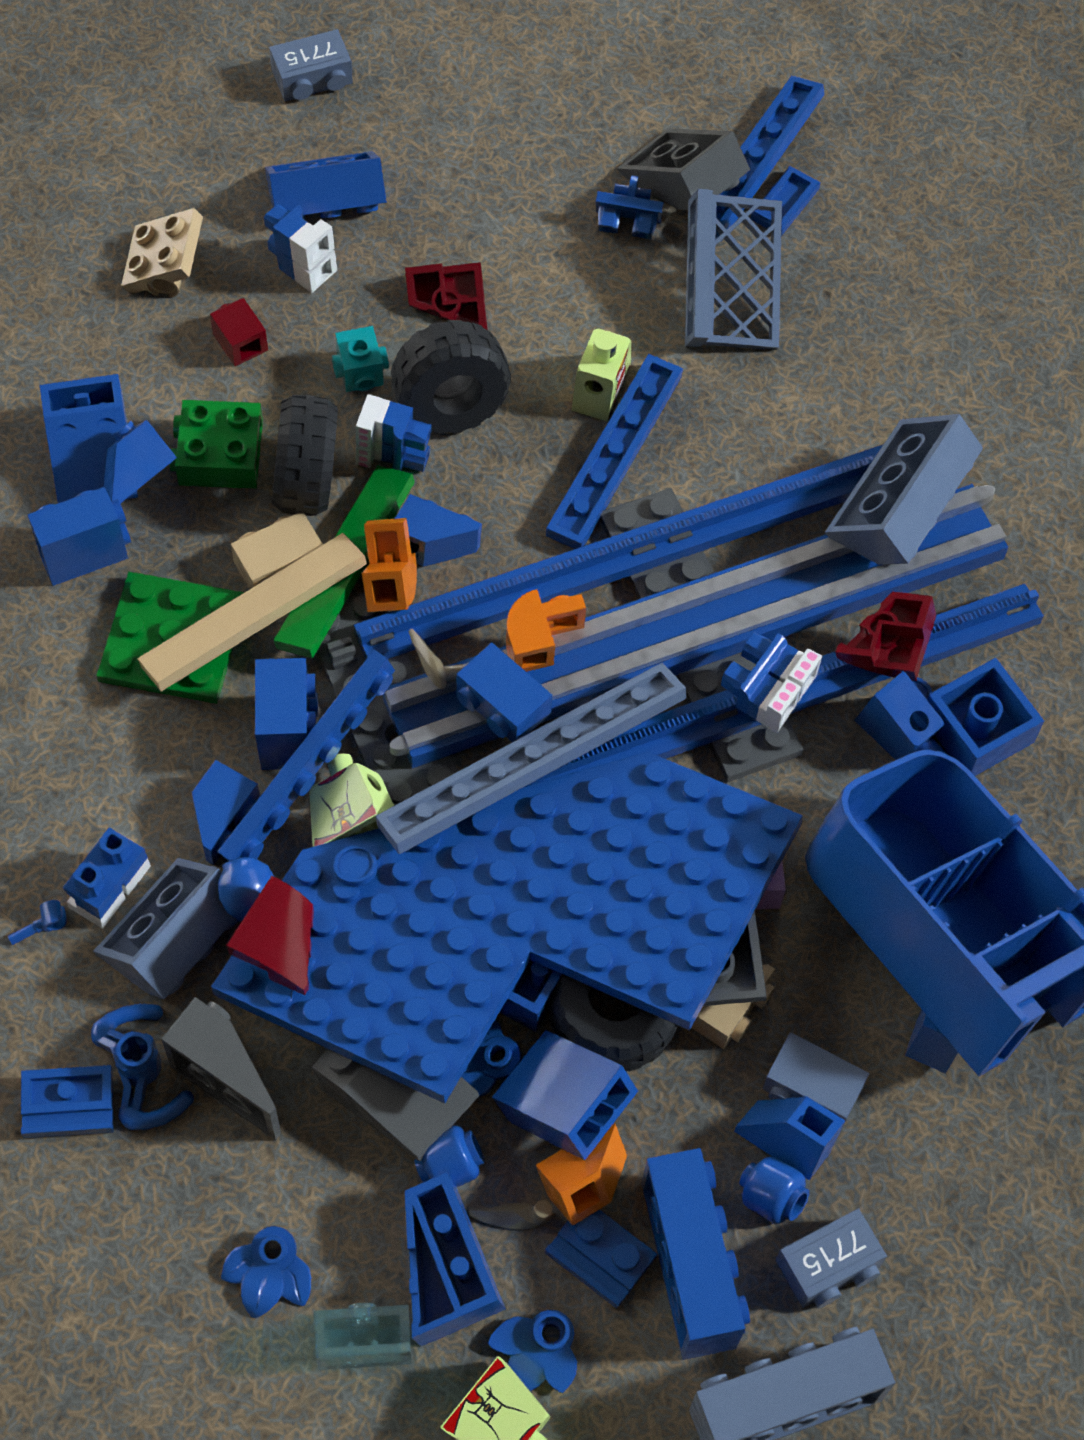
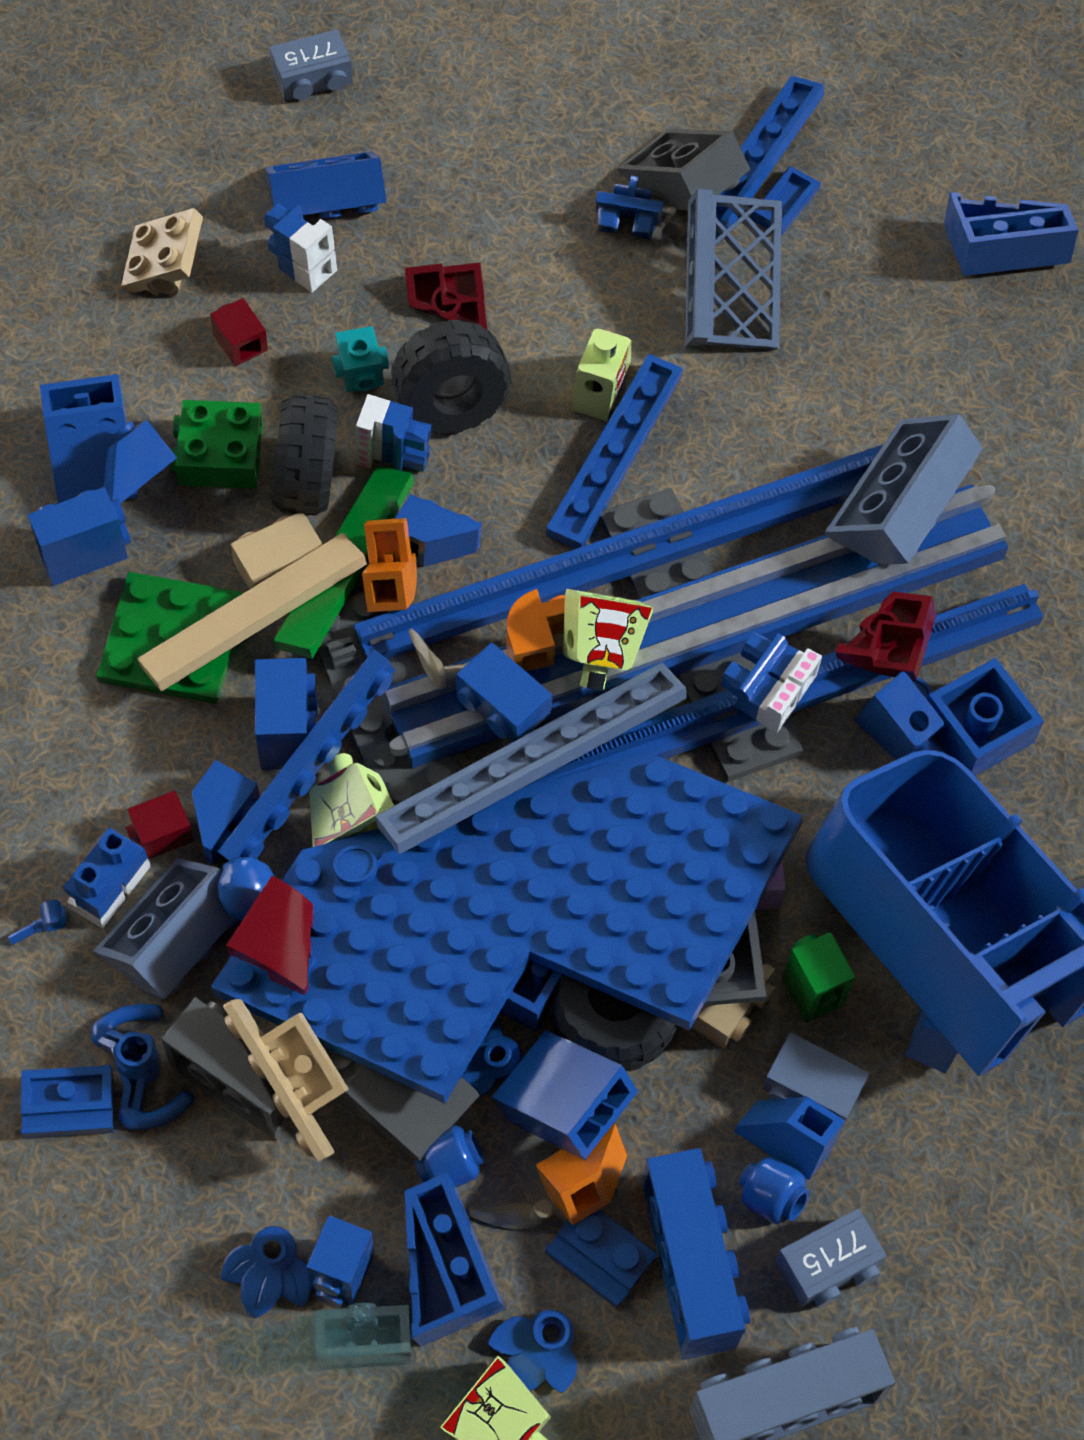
(159, 825): none -> dark red brick
(295, 1069): none -> tan bracket
(340, 1262): none -> blue brick
(602, 633): none -> torso
(817, 976): none -> green brick
(1008, 236): none -> blue wedge

